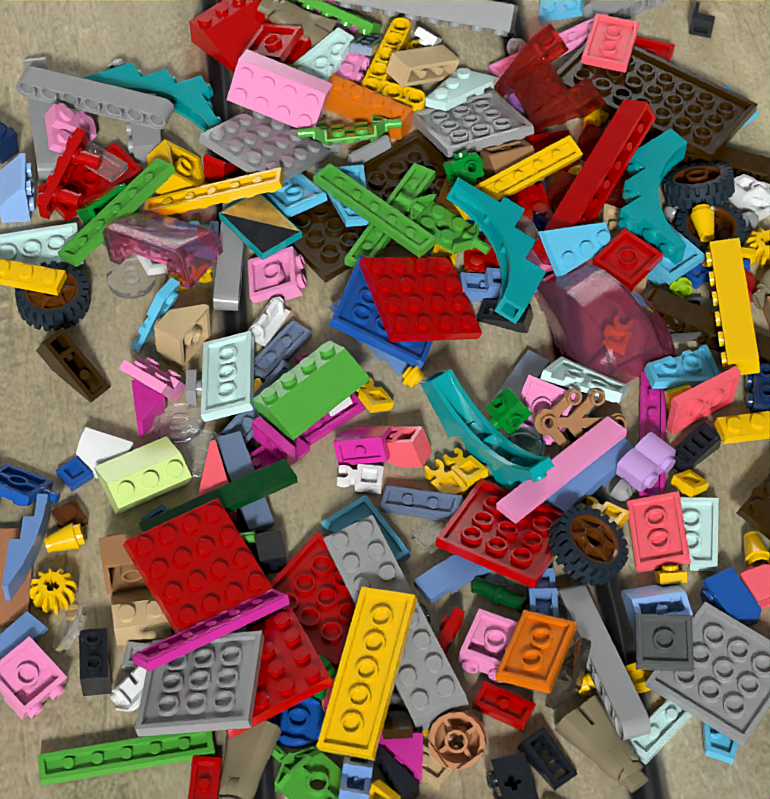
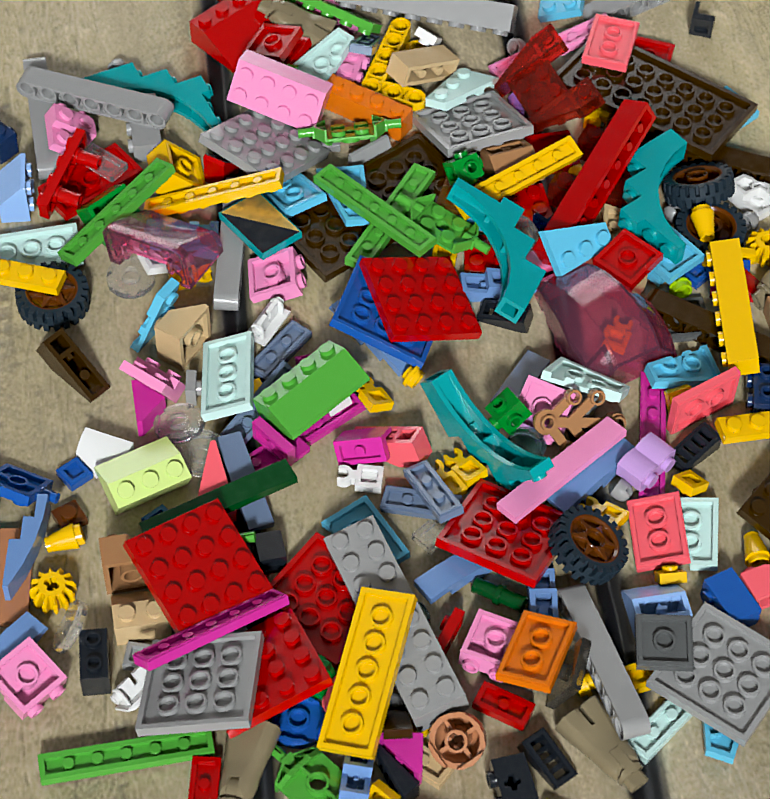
(433, 491): none -> sand blue tile

